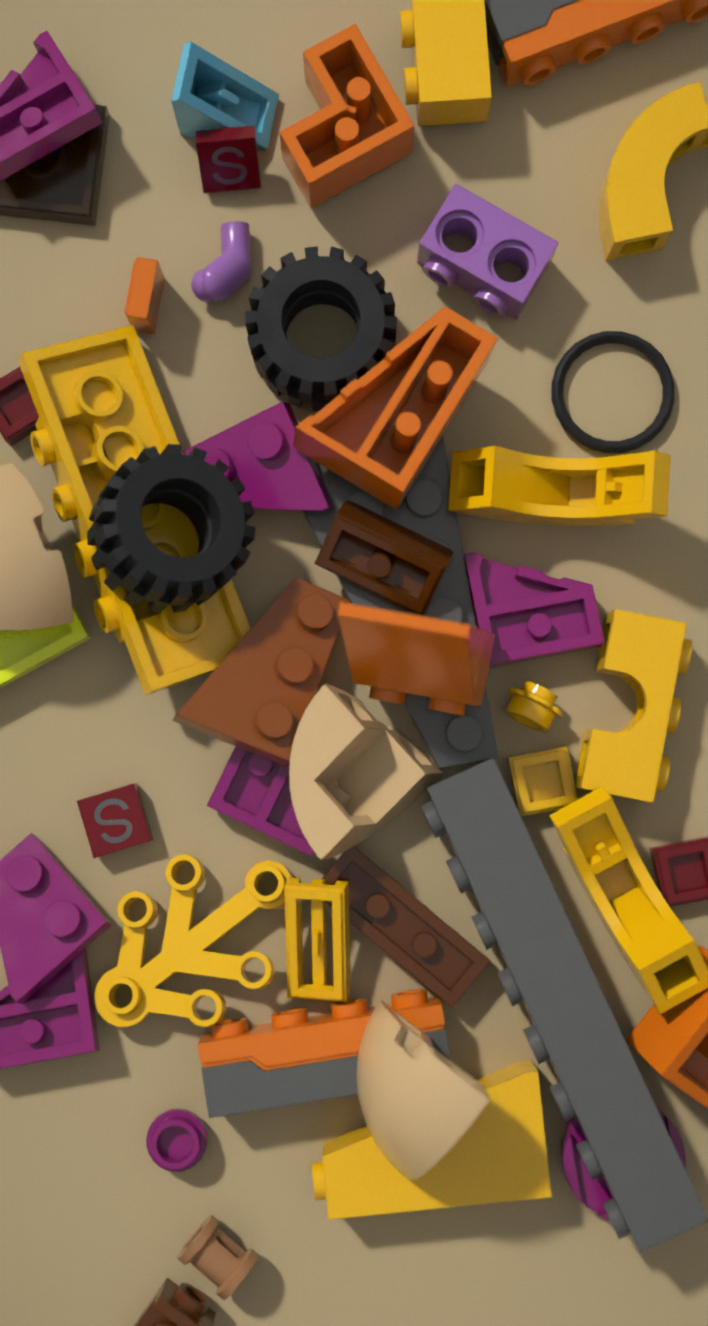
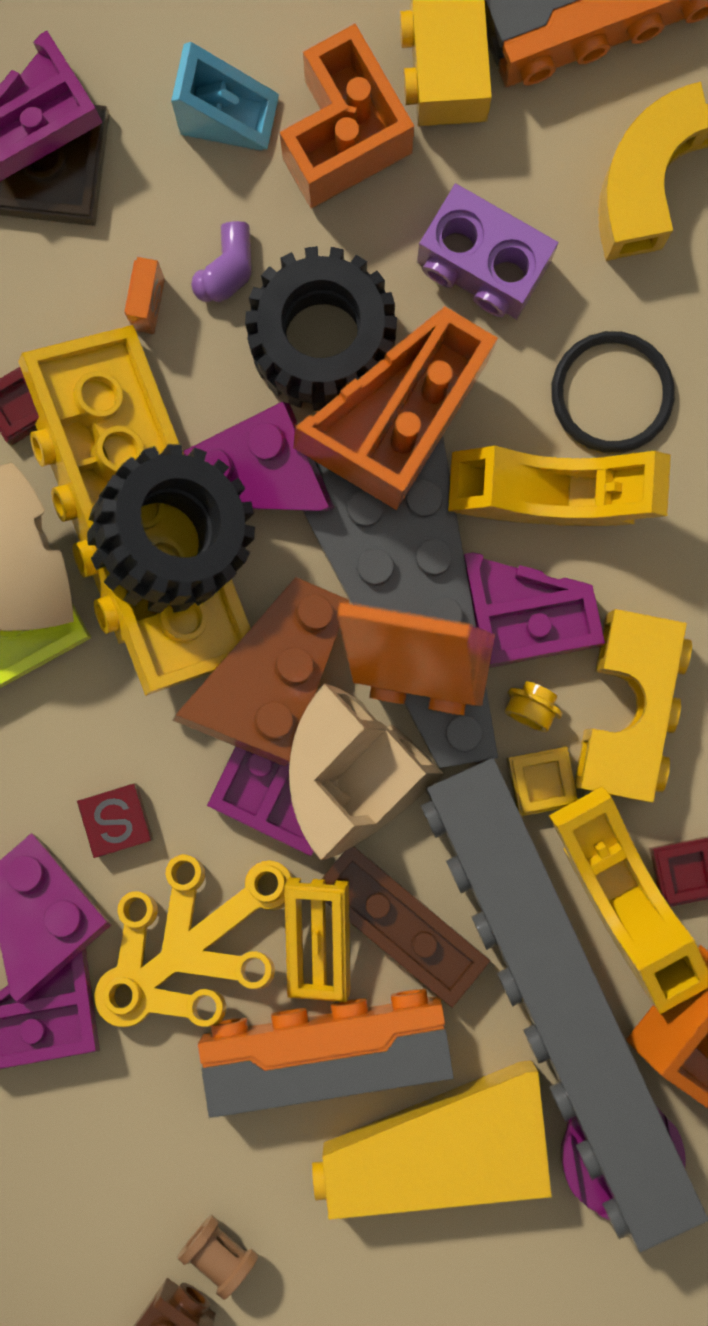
(177, 1140): magenta plate -> none
(228, 159): dark red tile -> none
(383, 557): reddish brown slope -> none
(412, 1093): tan brick -> none

